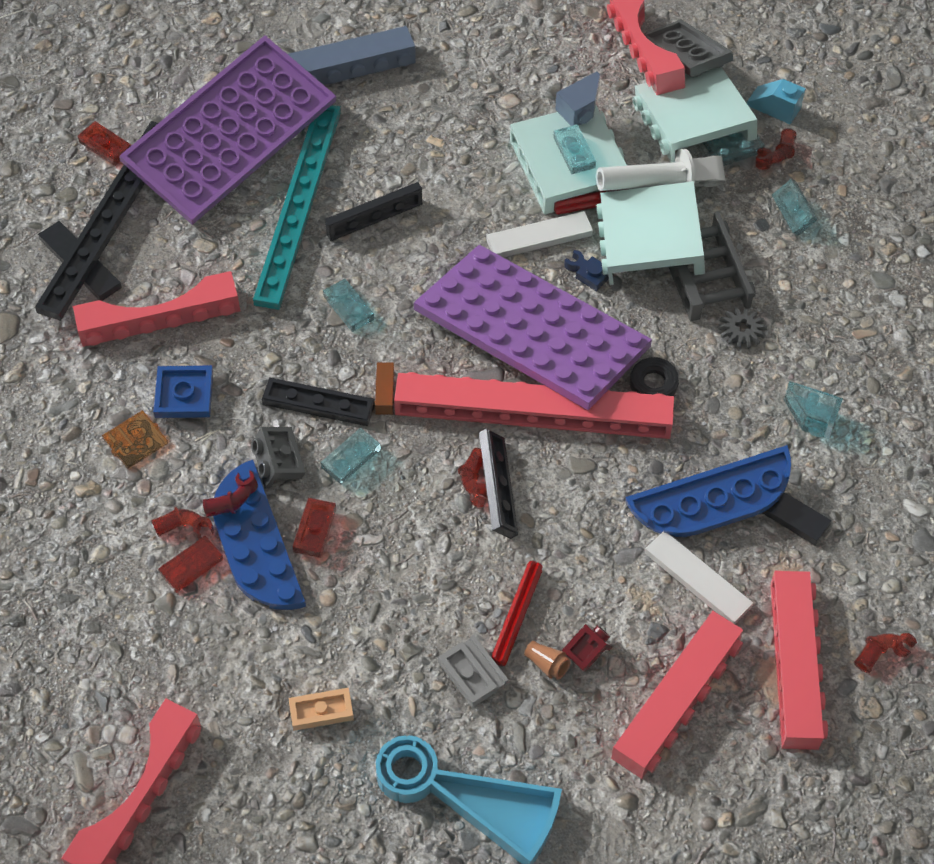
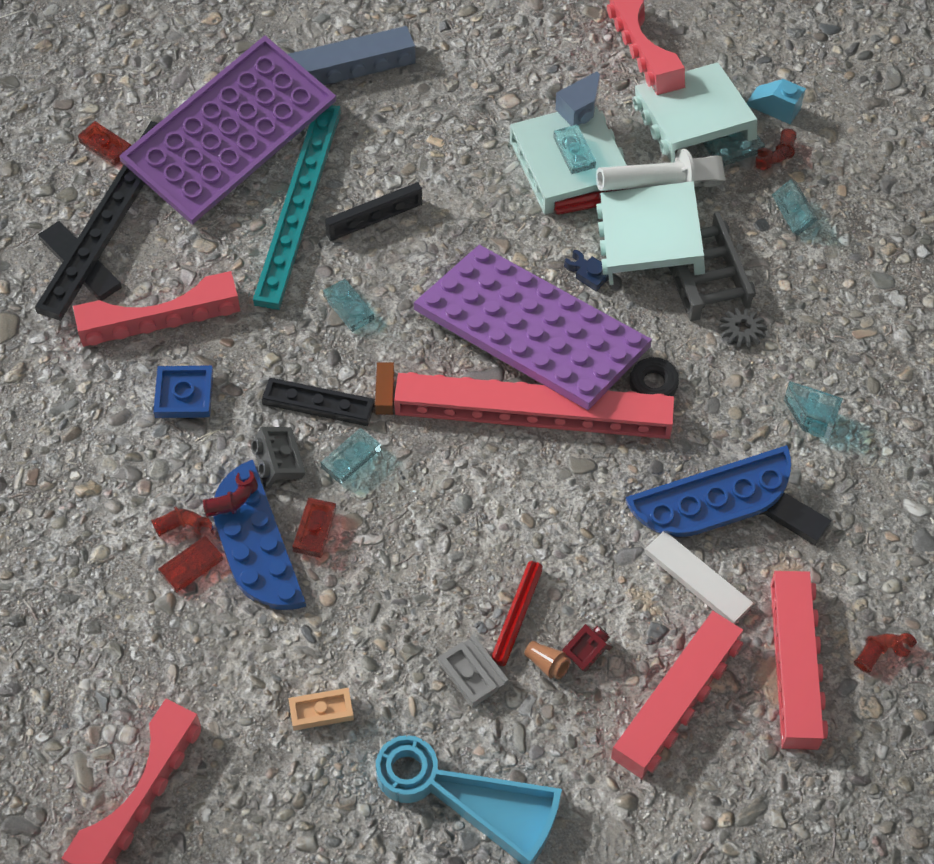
(135, 439): clear orange piece -> none
(470, 475): clear red piece -> none
(498, 484): black tile -> none
(540, 234): white tile -> none
(692, 47): dark grey plate -> none

